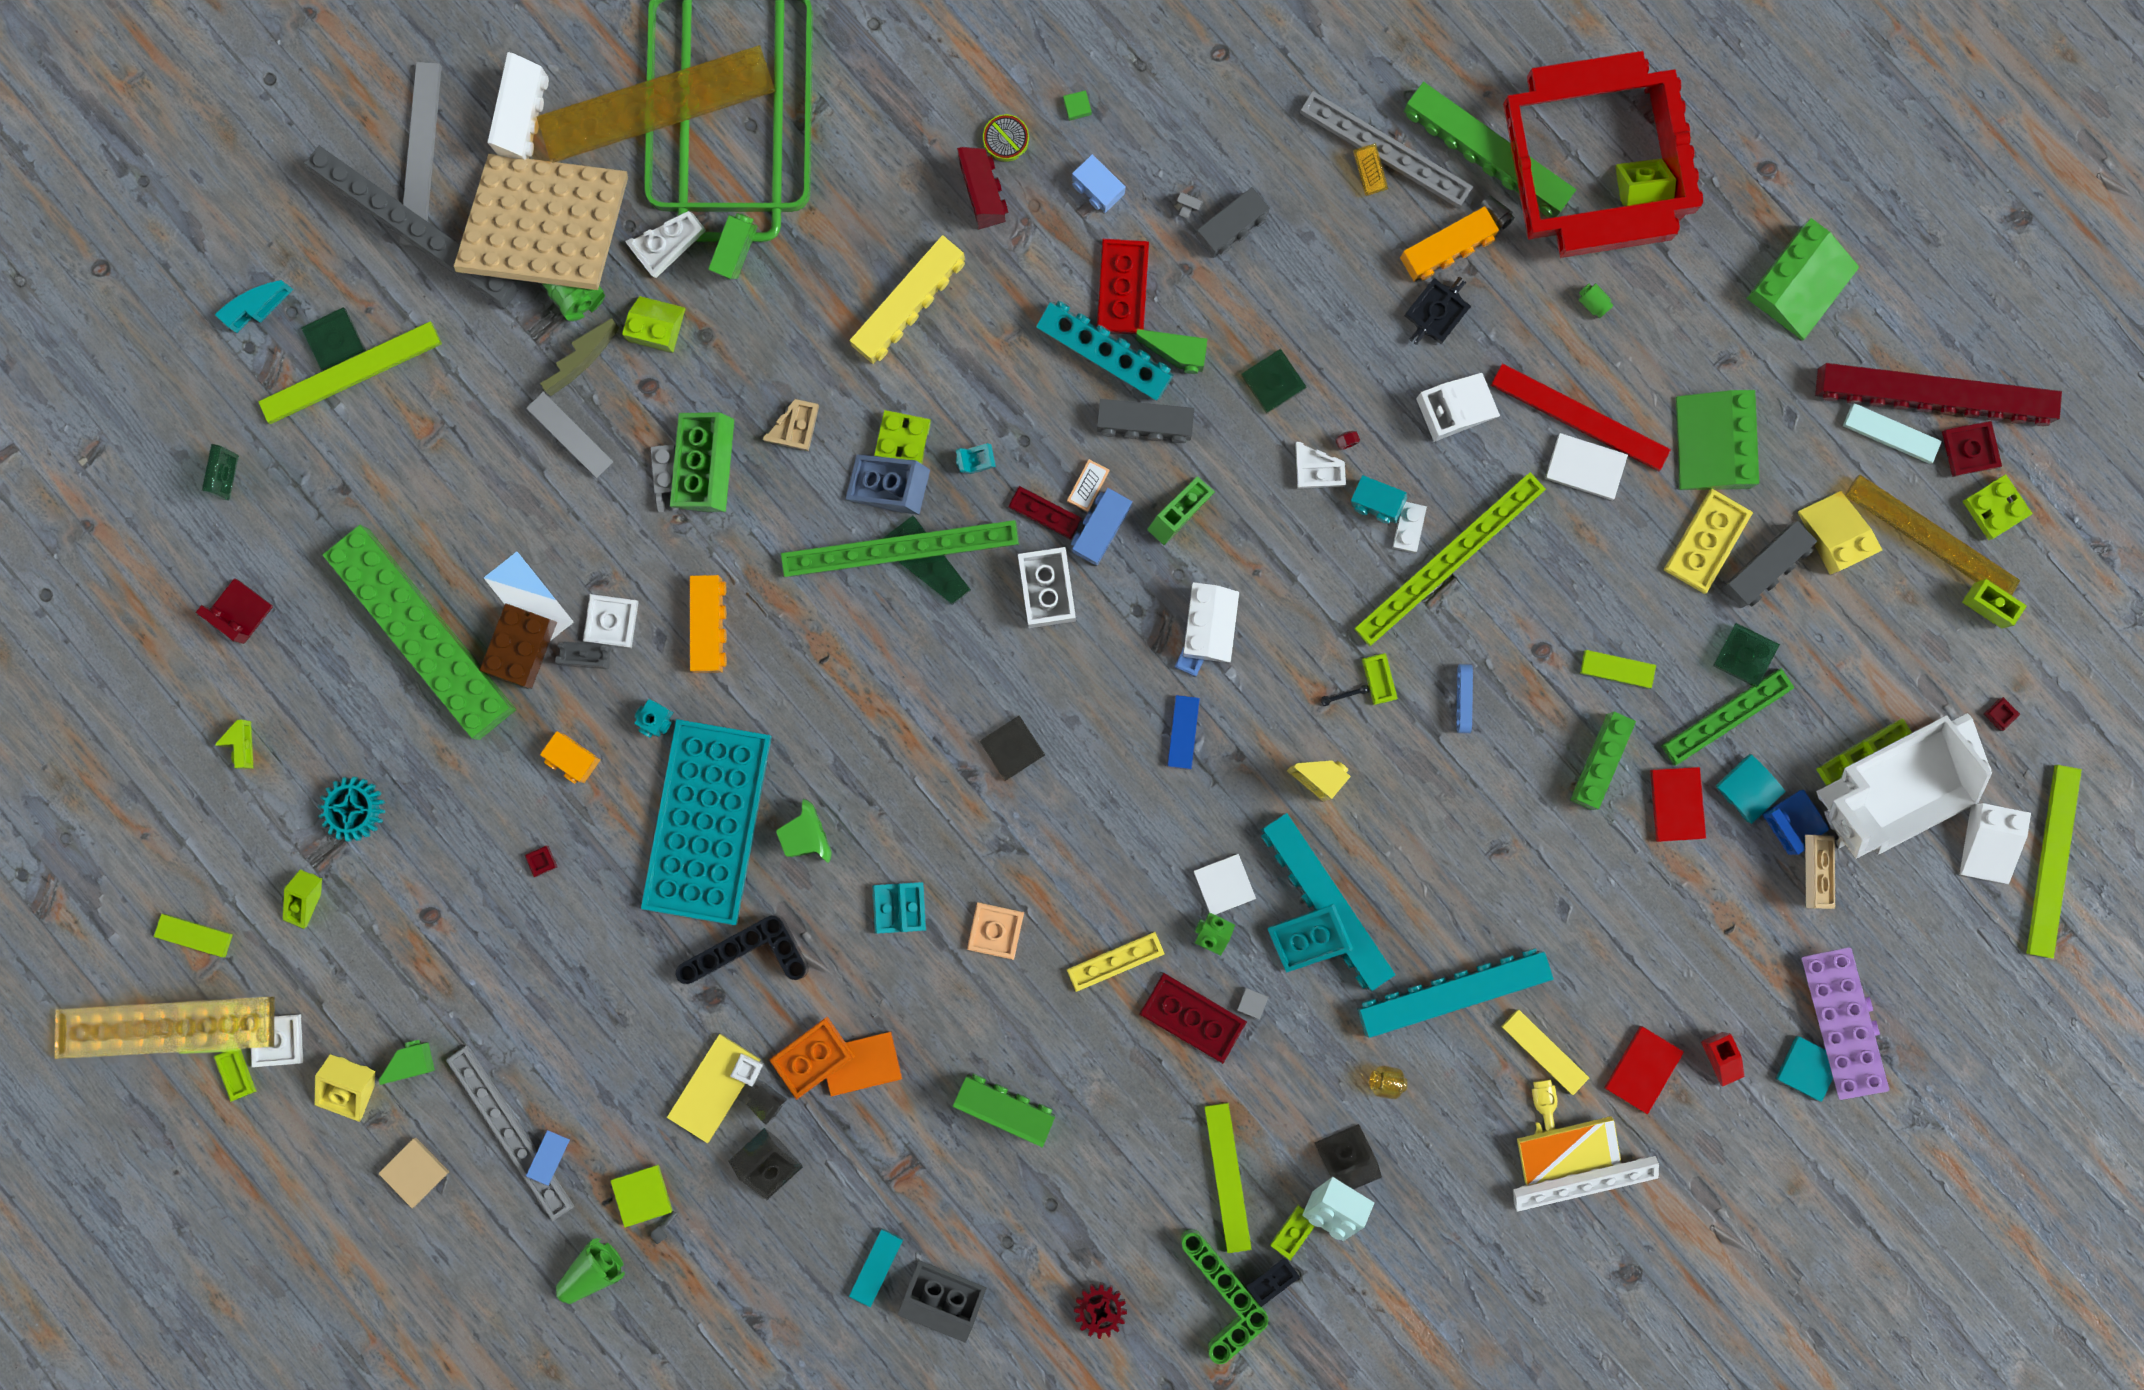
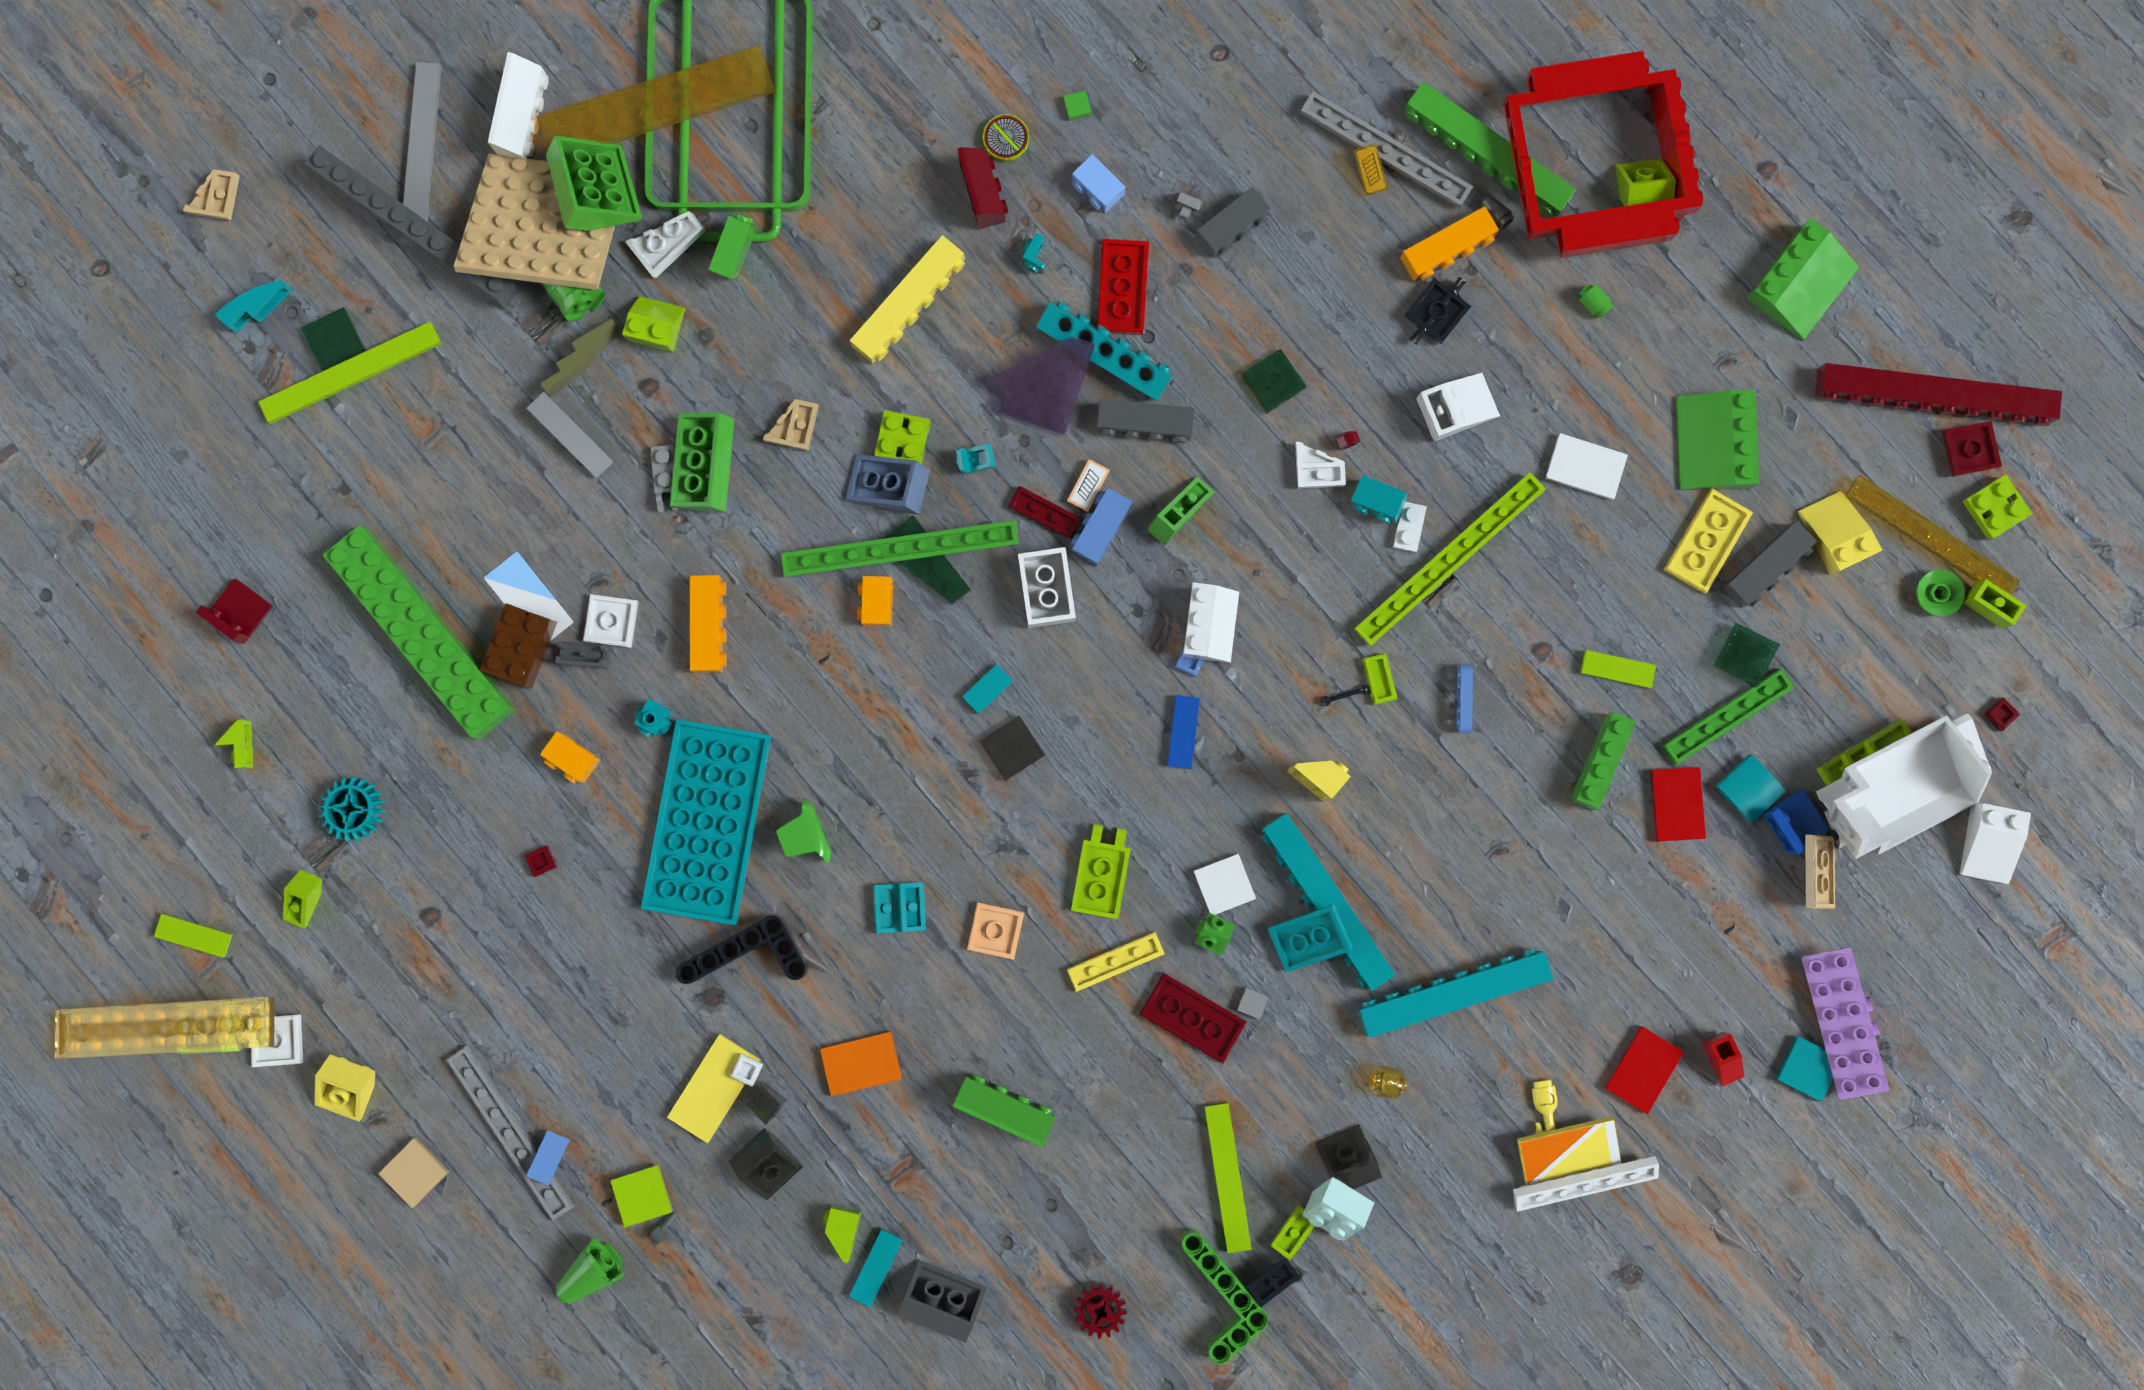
(215, 196): none -> tan wing
(220, 472): clear green tile -> none
(235, 1074): lime tile -> none
(409, 1062): bright green slope -> none
(592, 184): none -> bright green slope
(812, 1058): orange tile -> none
(842, 1229): none -> lime slope
(876, 601): none -> light orange brick
(987, 689): none -> teal tile
(1033, 248): none -> teal bracket
(1046, 385): none -> clear purple wing
(1101, 875): none -> lime tile
(1179, 350): bright green slope -> none
(1545, 1052): light yellow tile -> none
(1580, 417): red tile -> none
(1892, 433): light aqua tile -> none
(1950, 589): none -> bright green dish
(2053, 861): lime tile -> none

